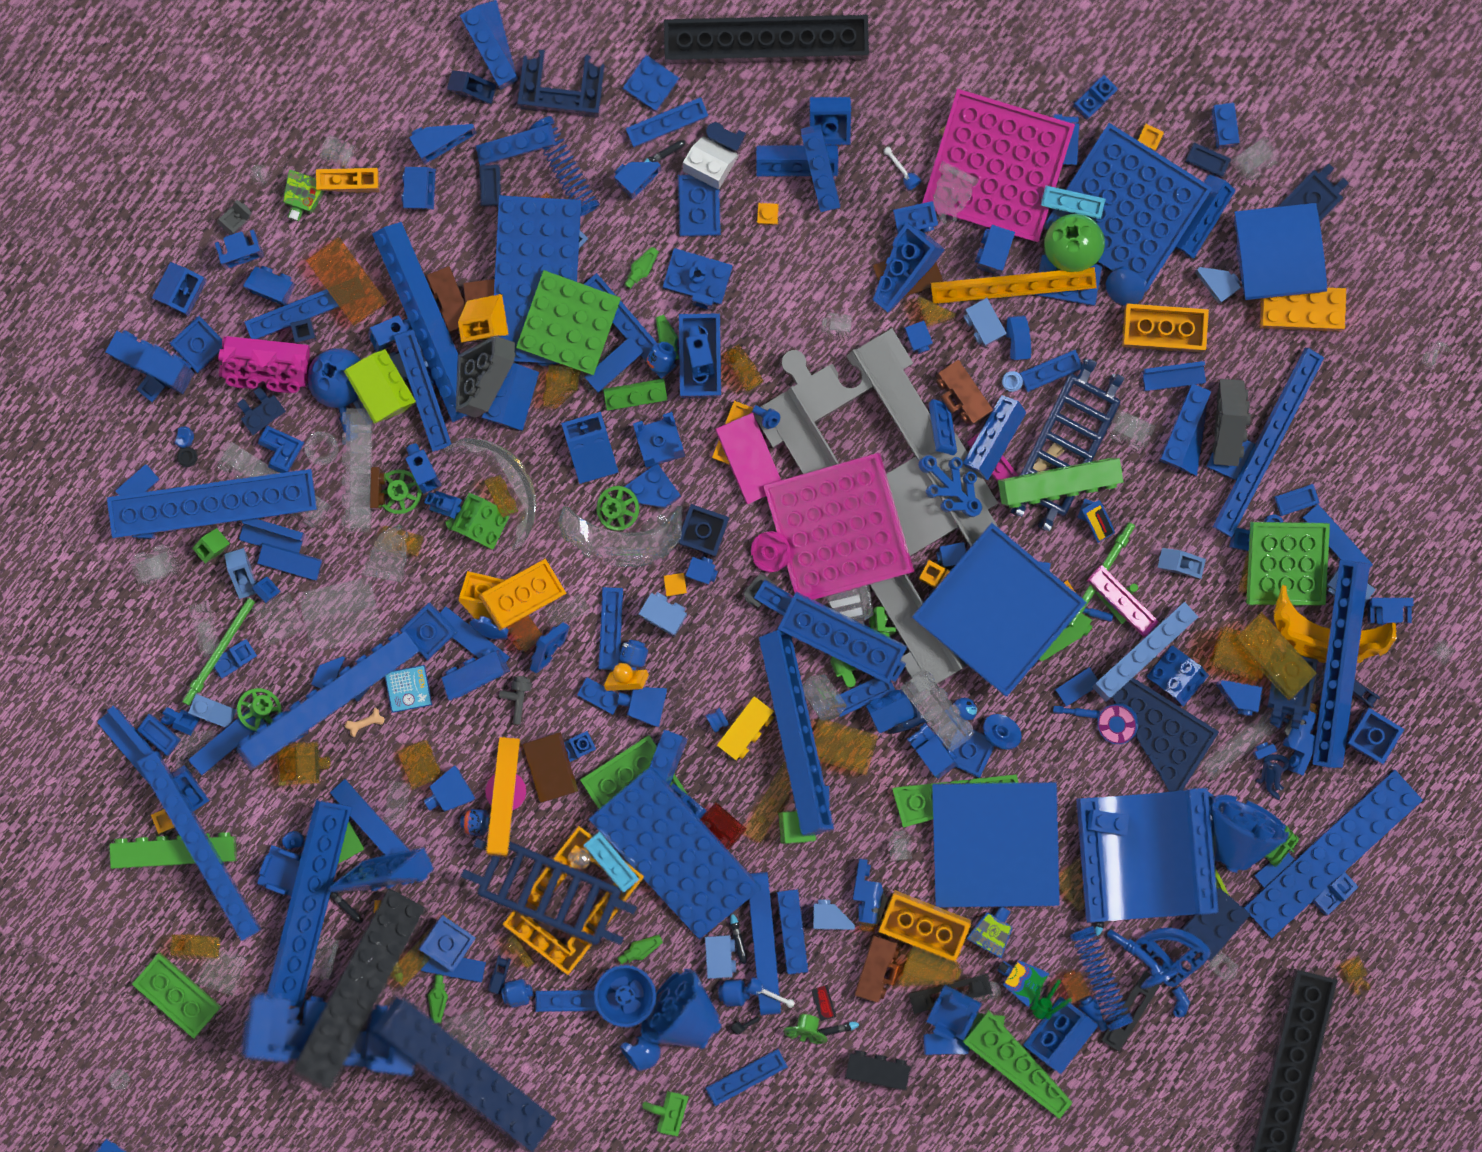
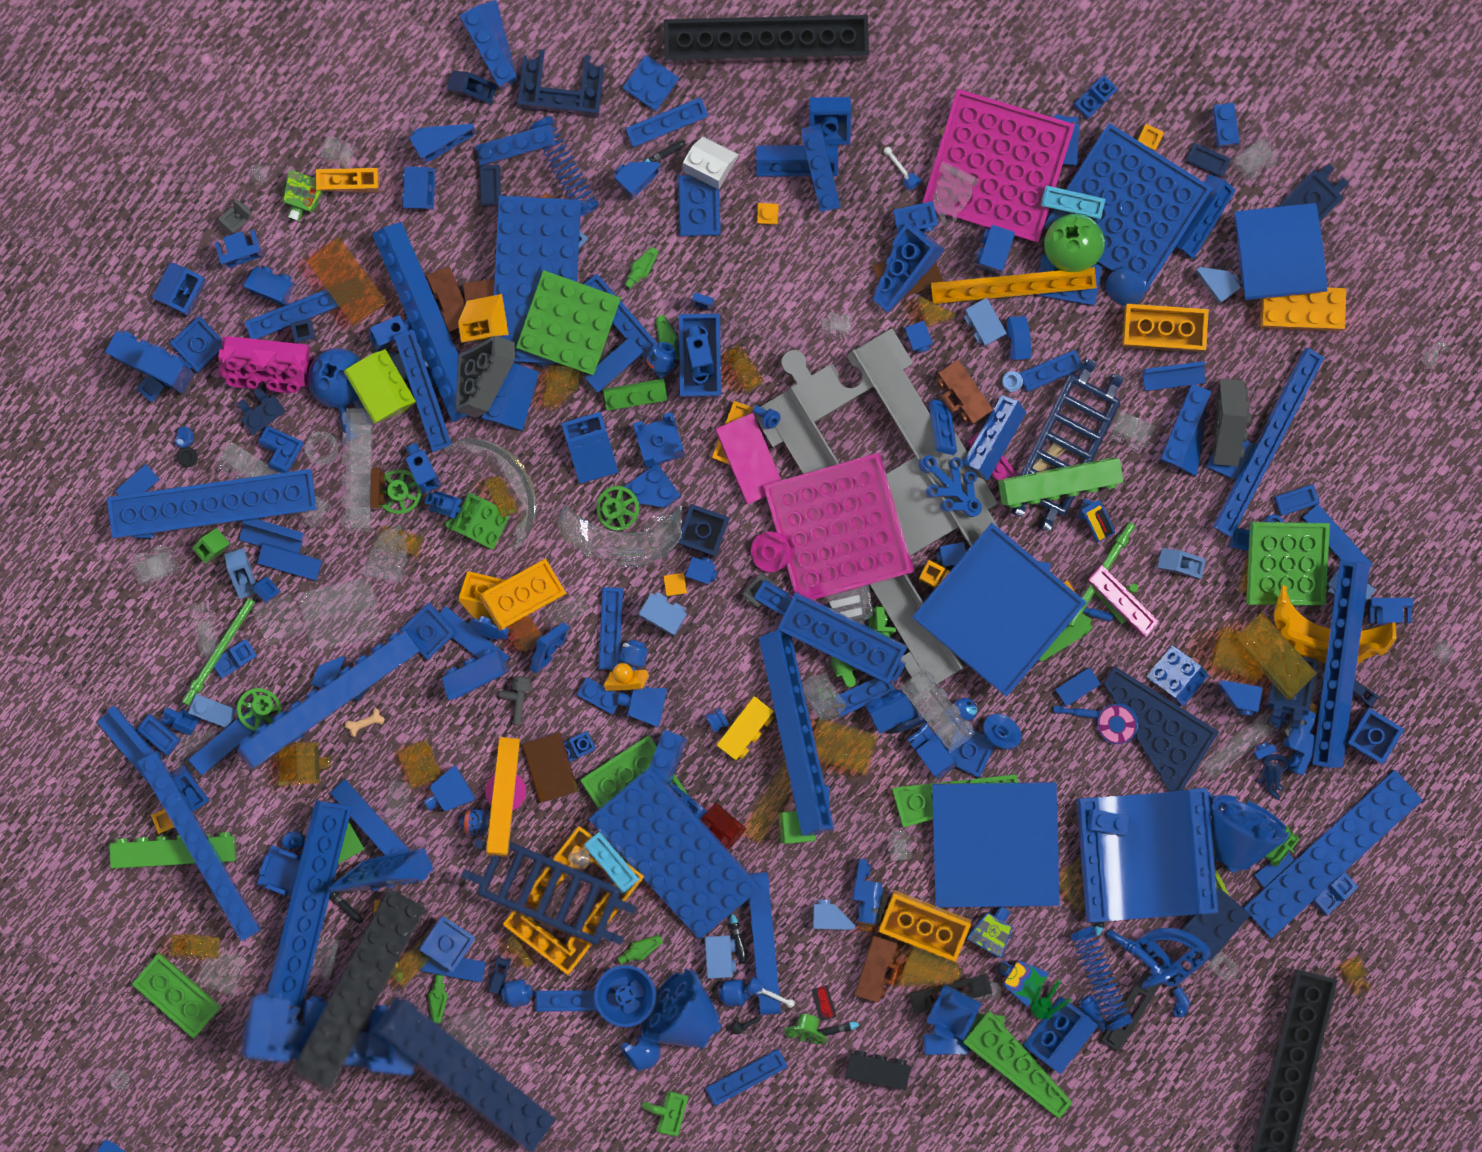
(408, 689): medium azure tile -> none
(697, 274): blue plate -> none
(725, 138): dark blue leg -> none
(792, 931): blue brick -> none
(1075, 986): clear orange brick -> none
(1145, 651): medium blue brick -> none

